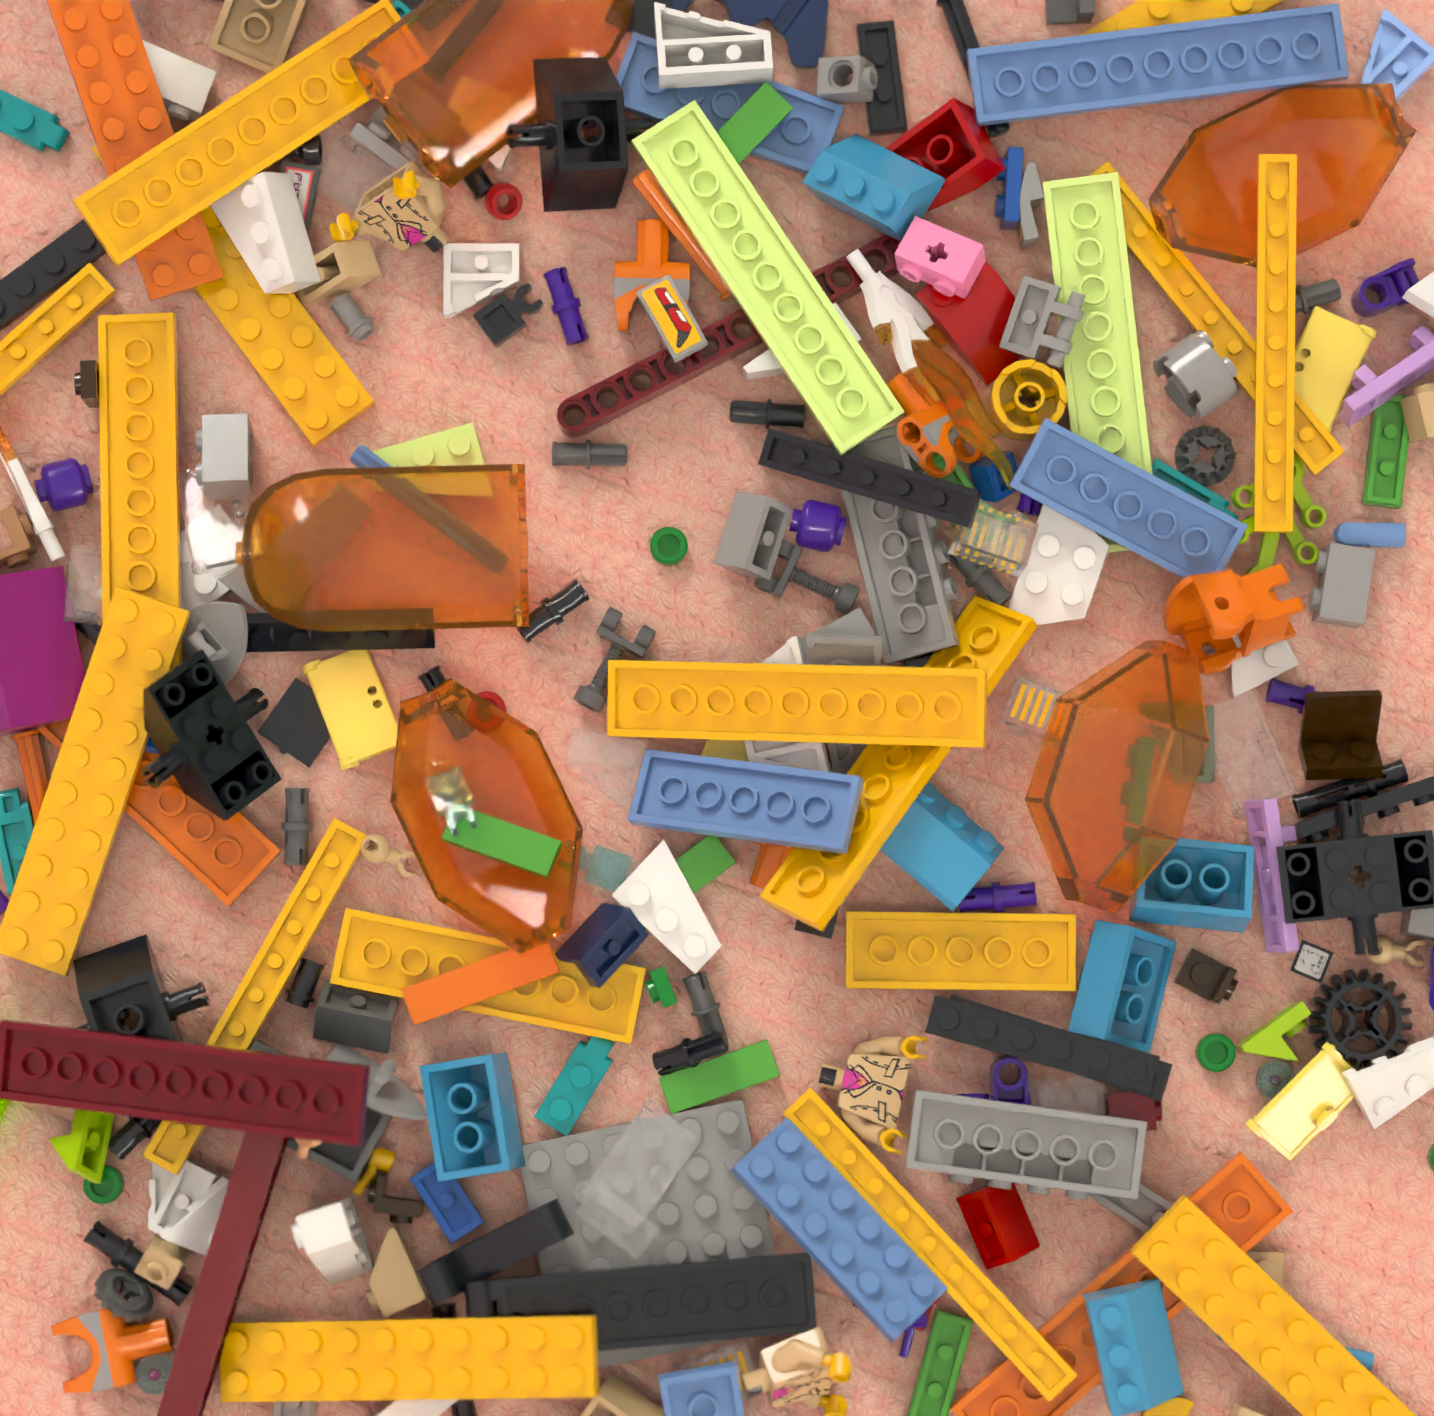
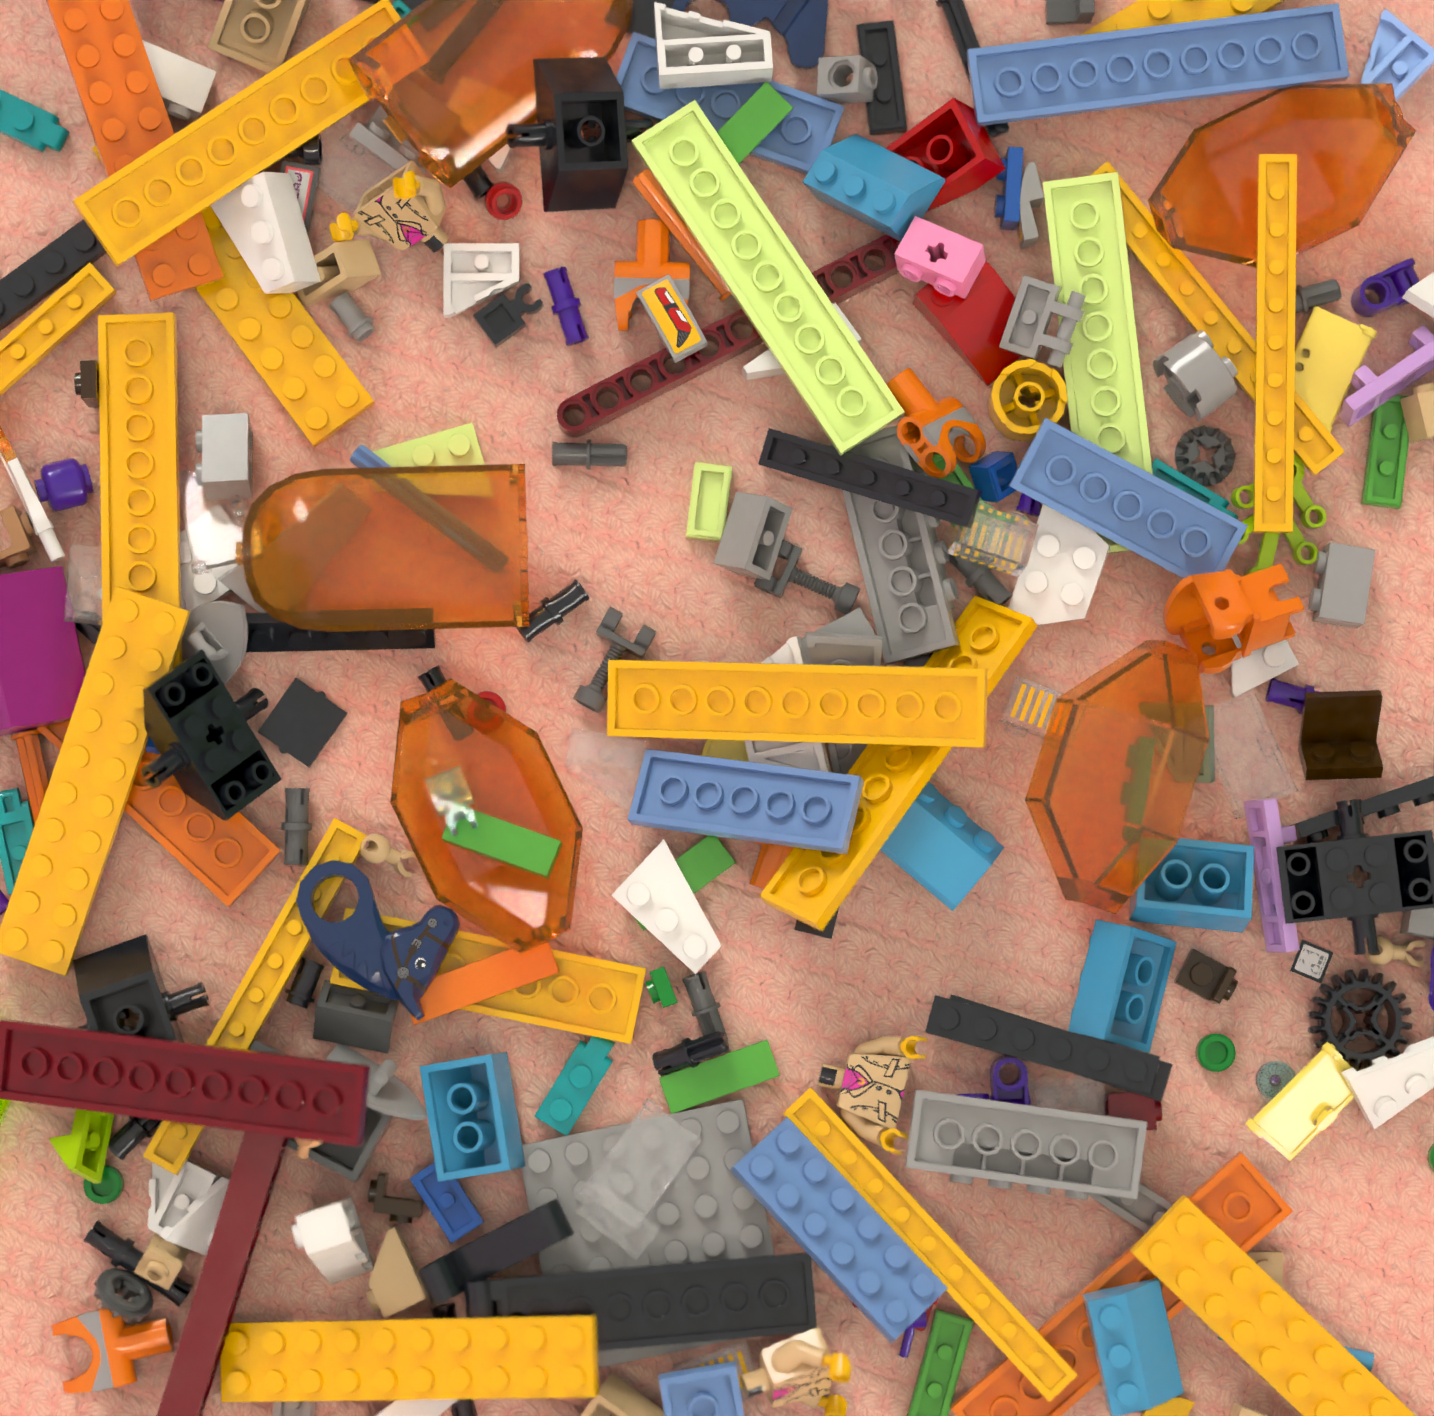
(153, 1374): clear light blue tile -> none
(357, 720): light yellow door -> none
(382, 1160): yellow hand -> none
(384, 962): none -> dark blue animal
(603, 942): dark blue panel -> none
(604, 867): clear light blue plate -> none
(668, 546): green tile -> none
(708, 501): none -> yellowish green tile
(767, 413): black axle -> none
(818, 525): dark purple head -> none
(929, 369): piece -> none
(960, 951): yellow plate -> none
(998, 1224): red panel -> none
(999, 897): dark purple pin -> none
(1268, 1040): lime slope -> none
(1306, 802): black pin -> none
(1371, 534): medium blue bar -> none

